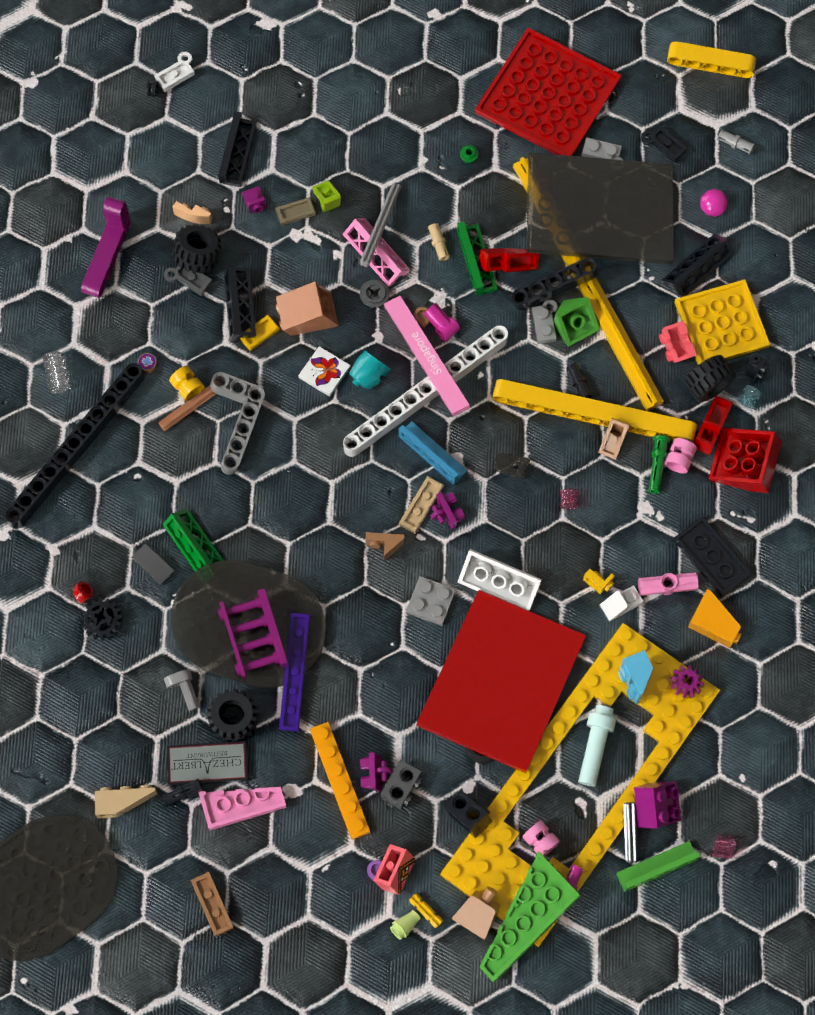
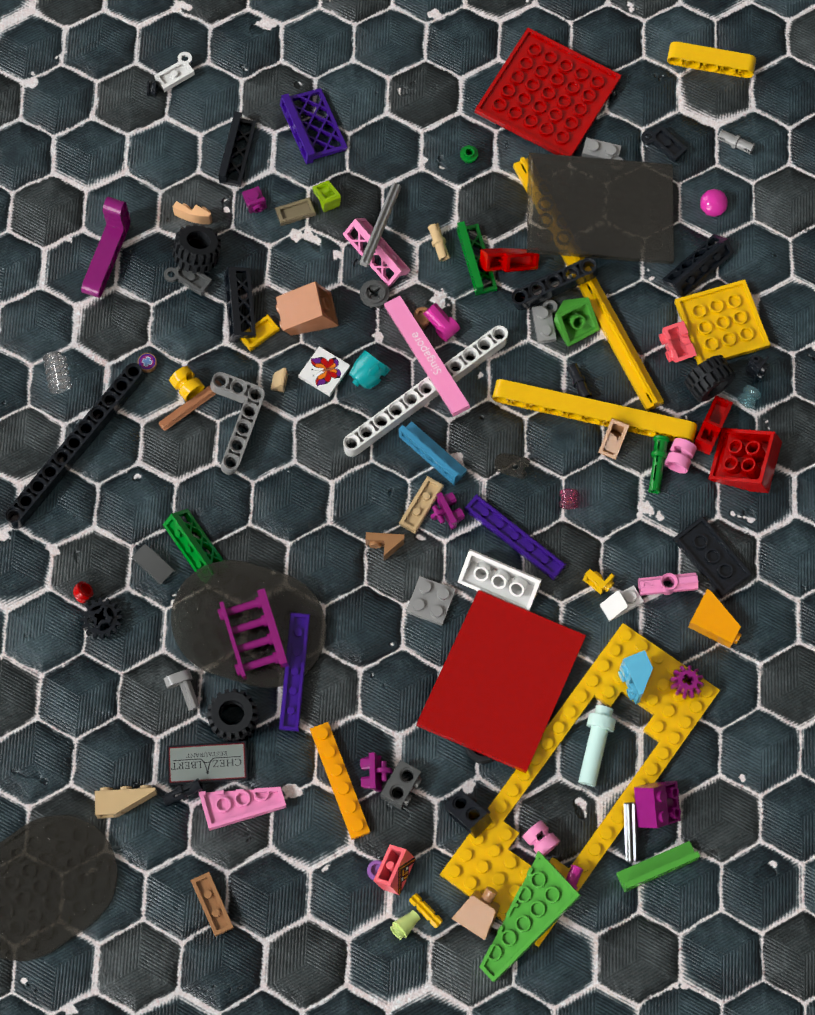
(279, 380): none -> tan slope
(298, 126): none -> dark purple fence
(515, 537): none -> dark purple tile
(723, 847): clear pink tile -> none

